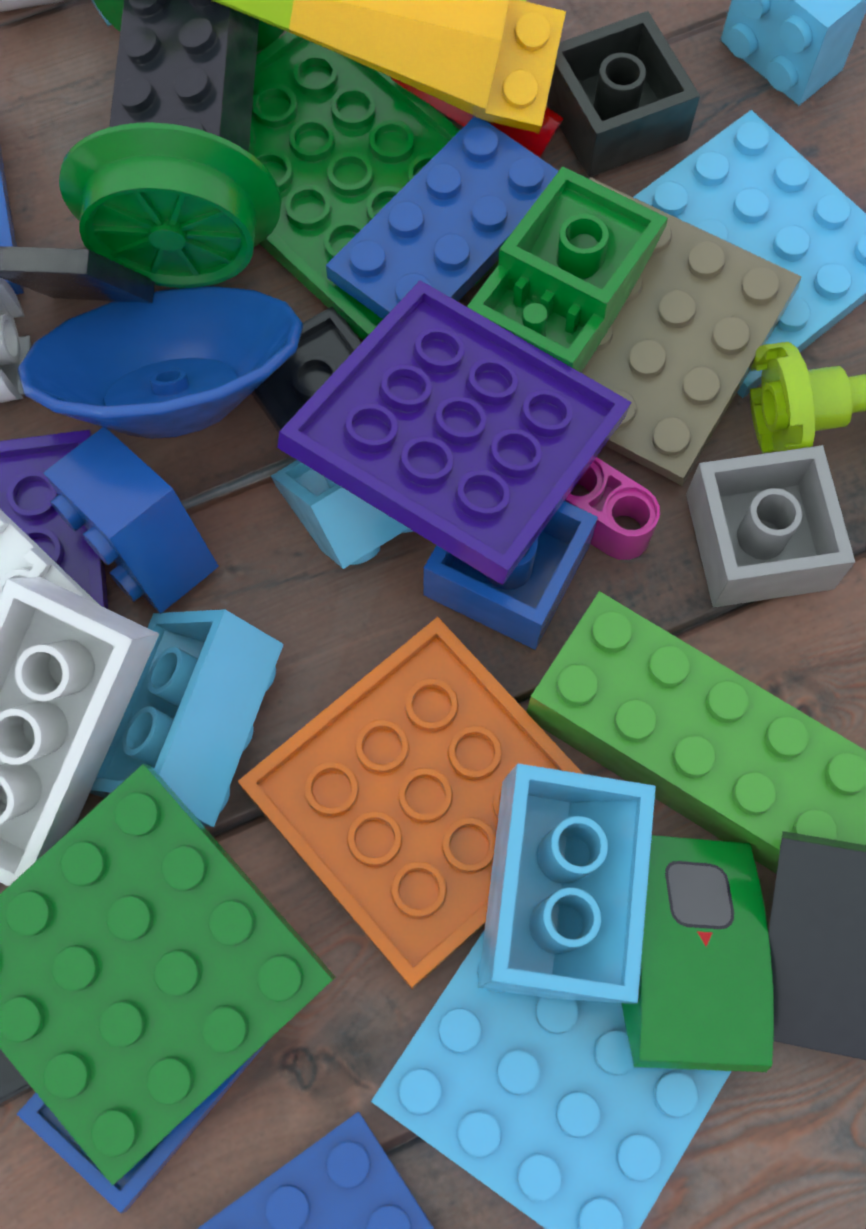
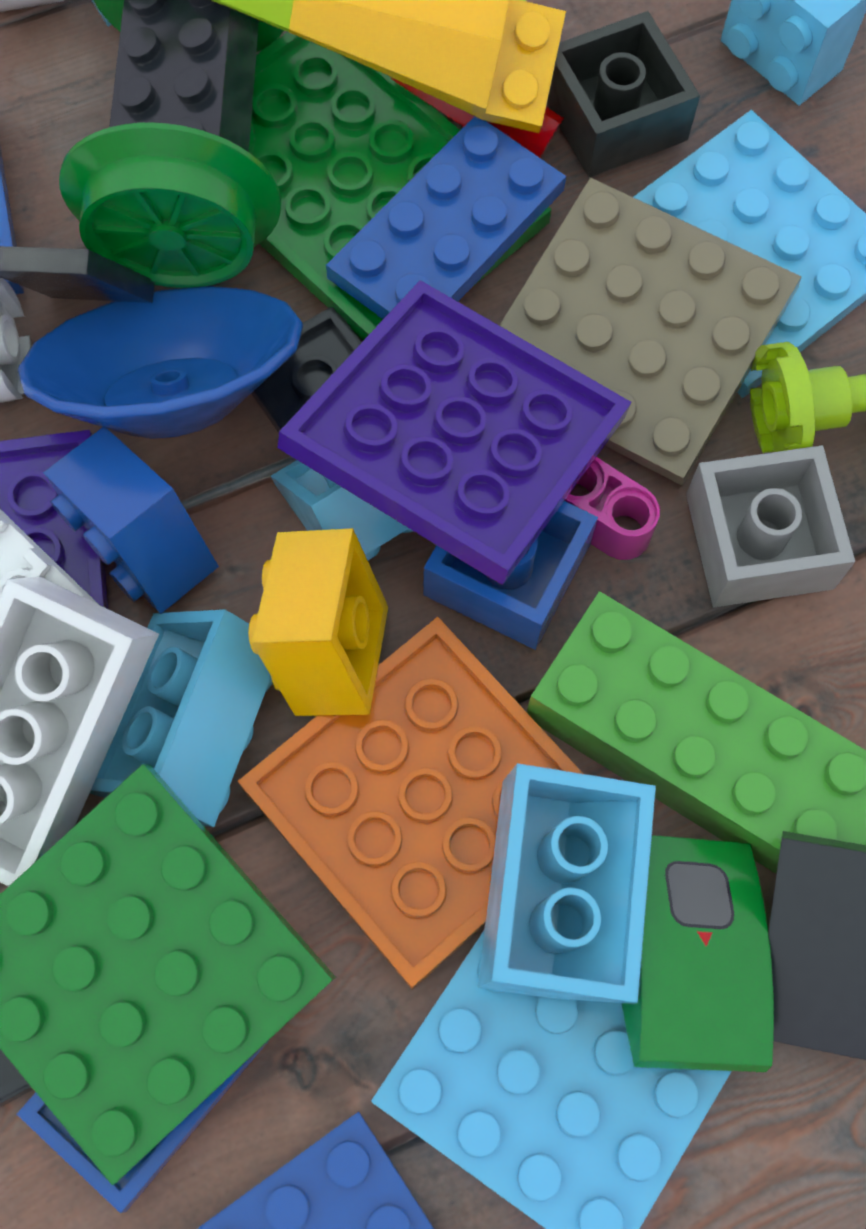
(320, 622): none -> yellow brick
(570, 267): green slope -> none

